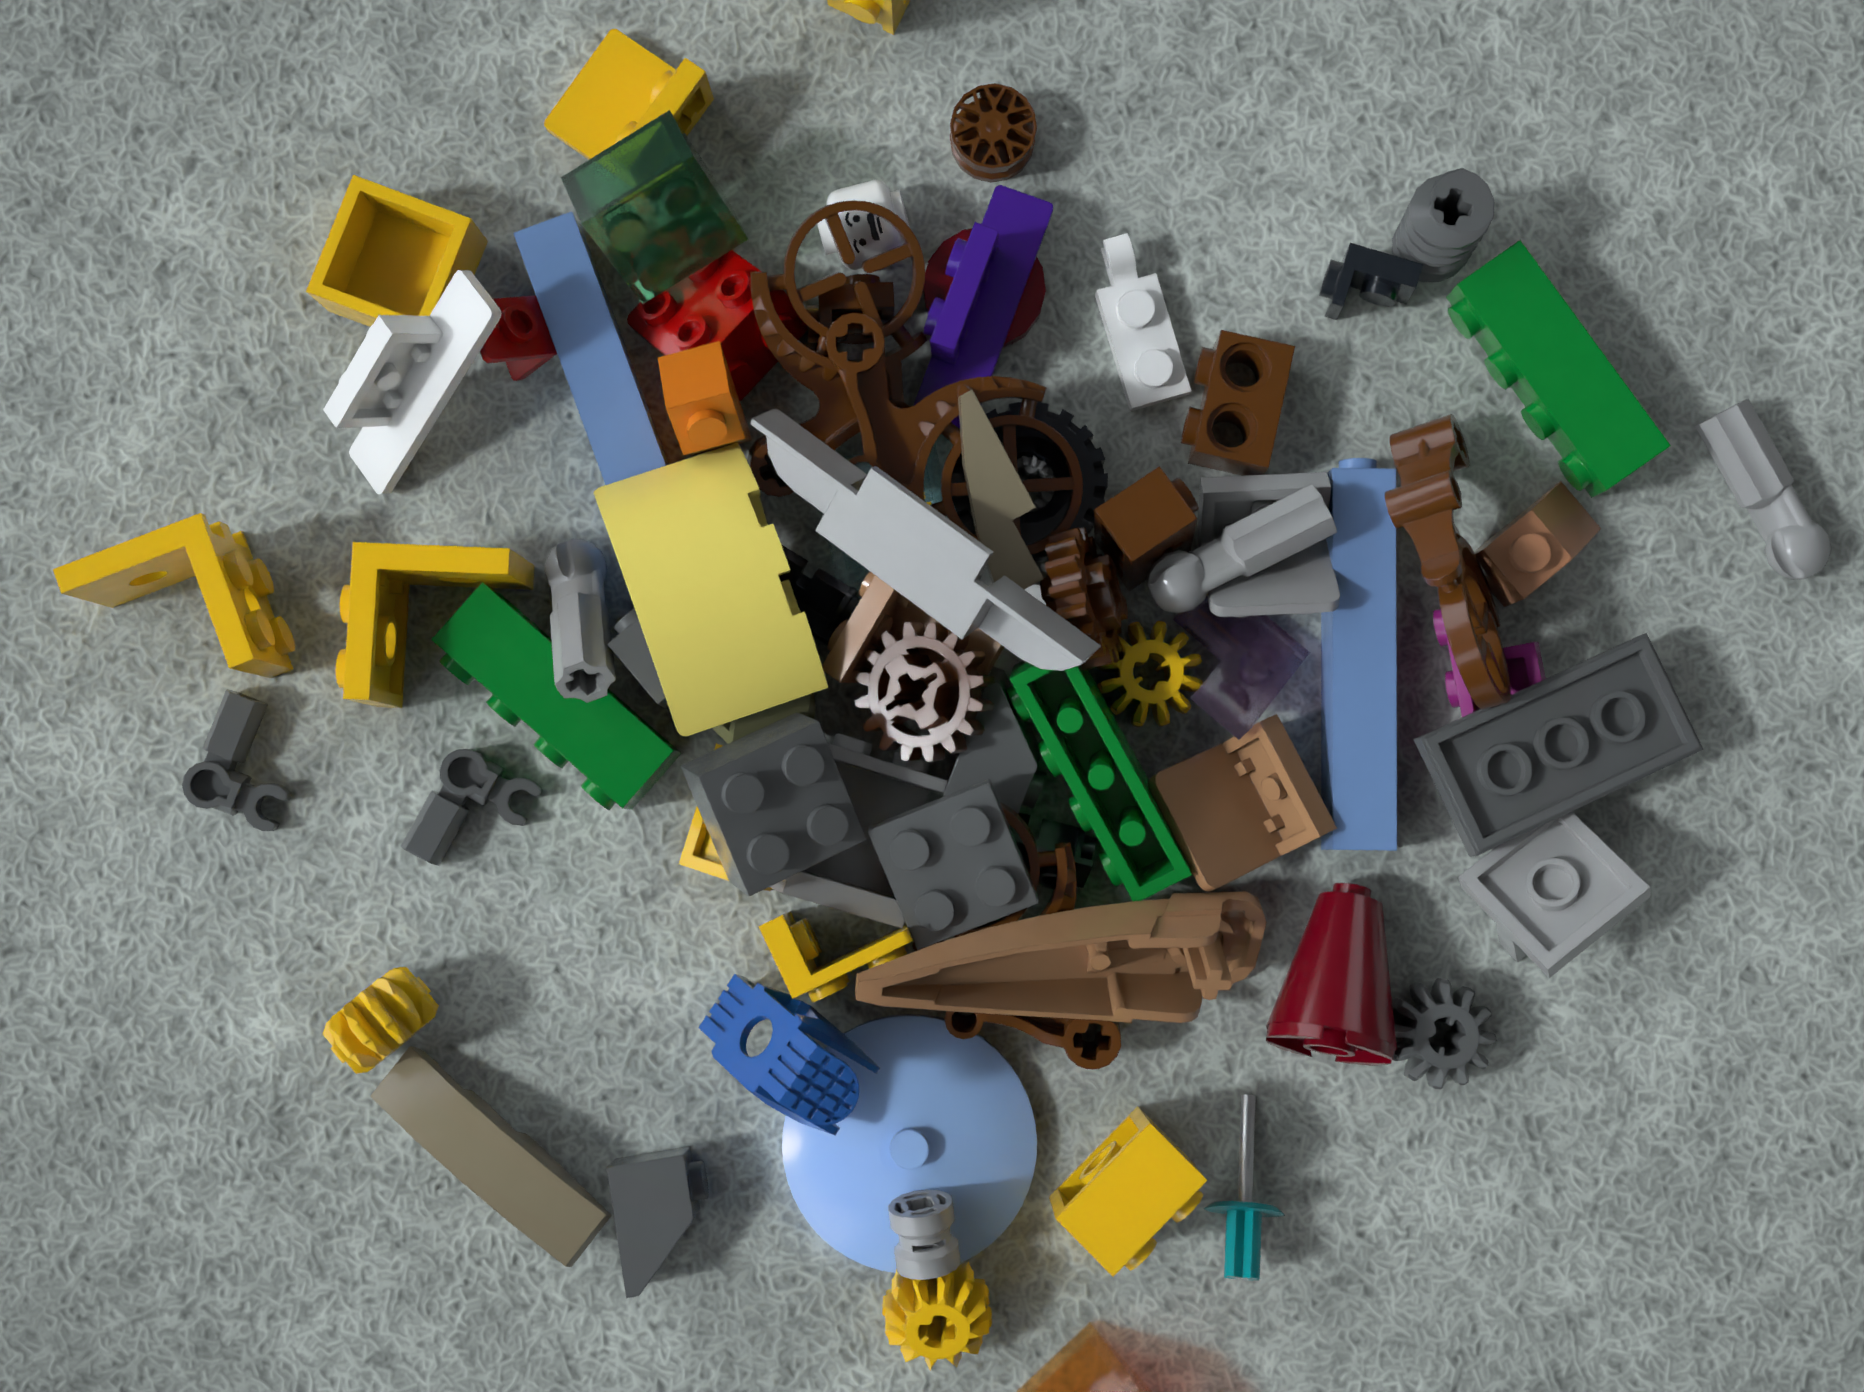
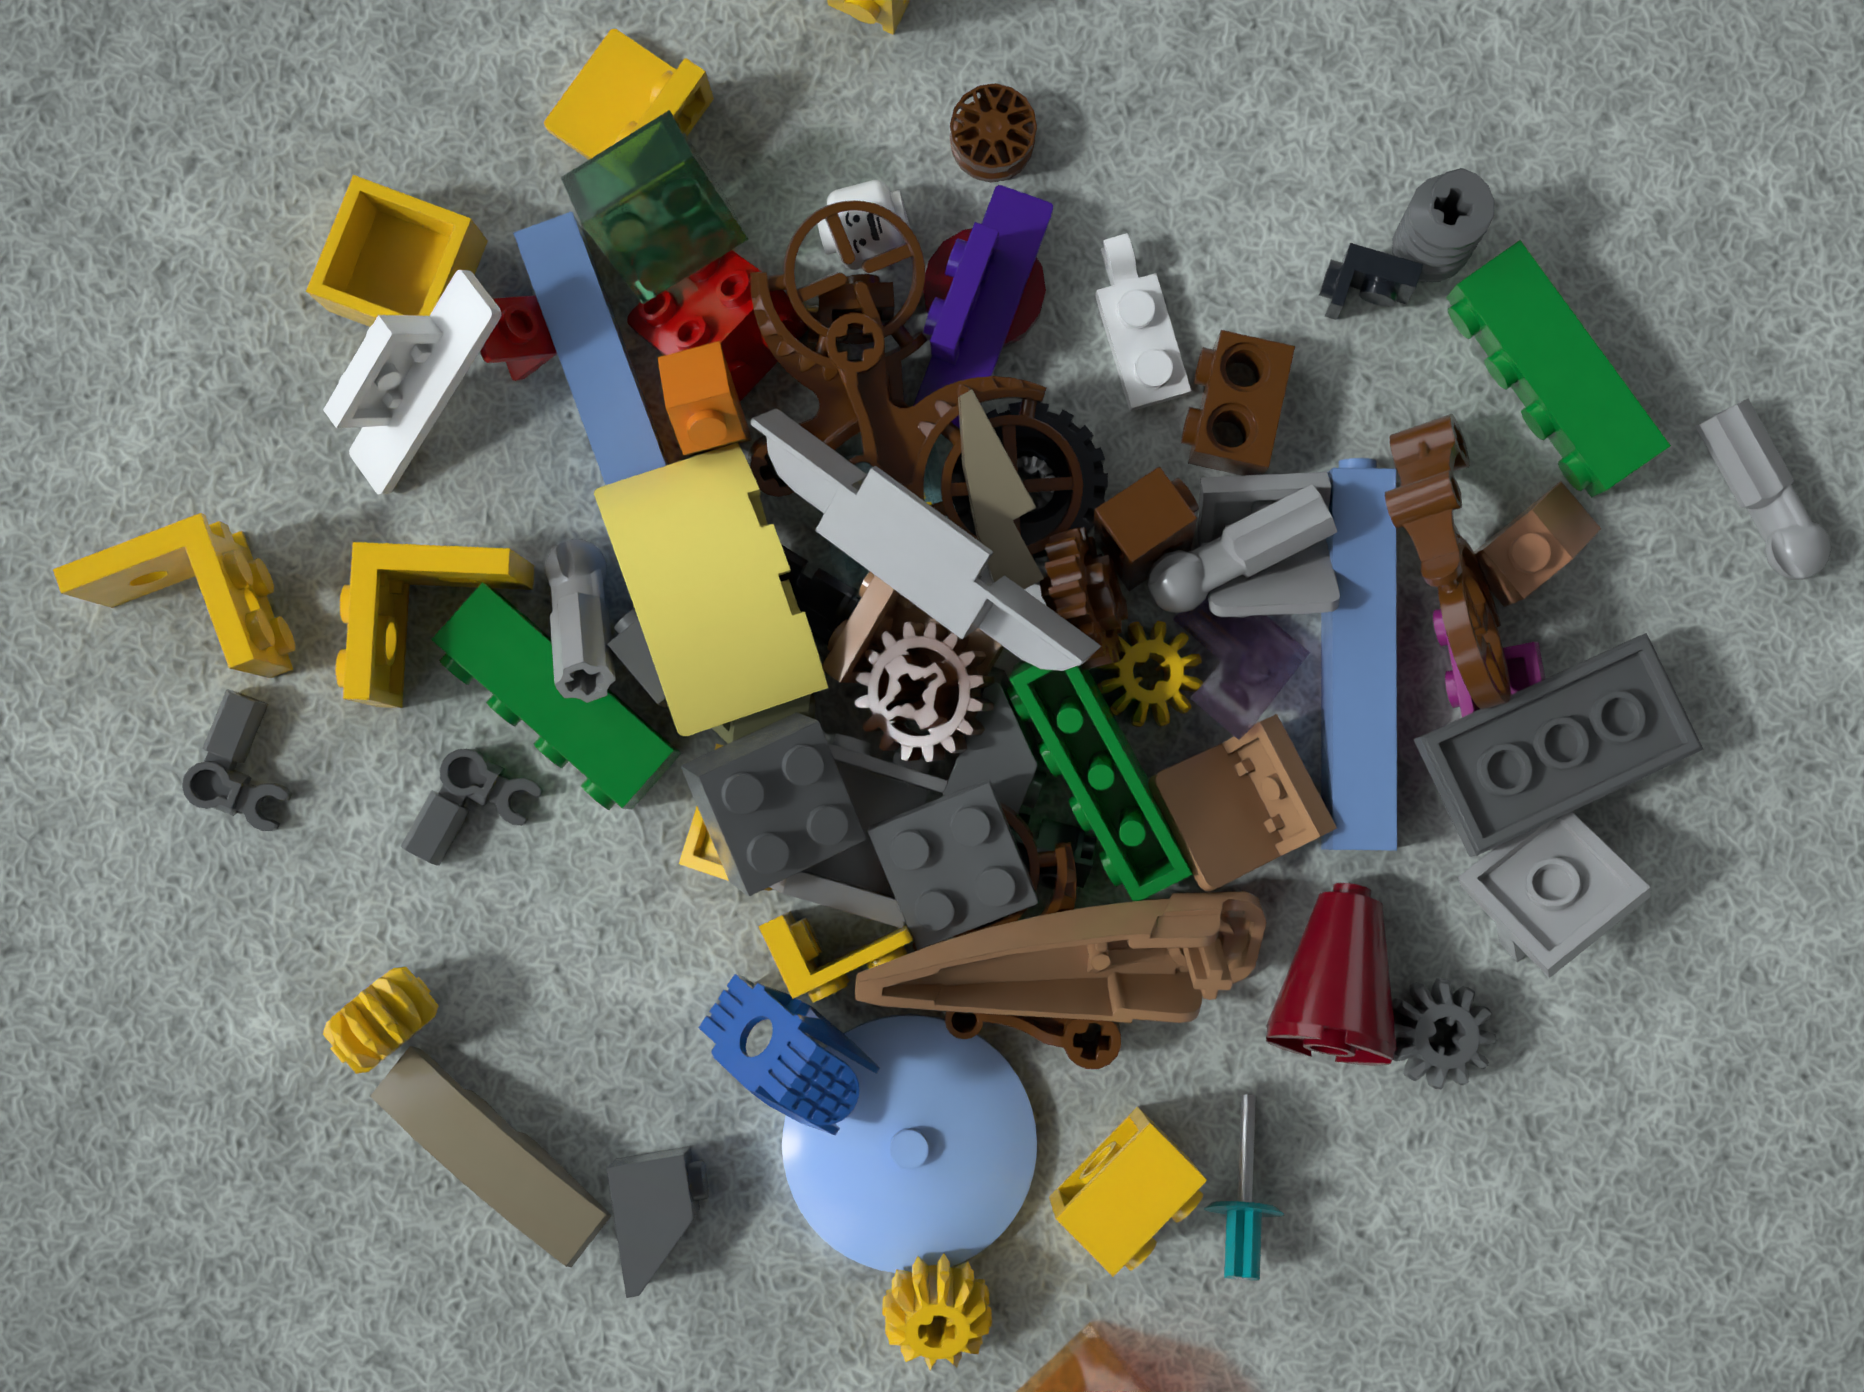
(925, 1240): light grey wheel -> none

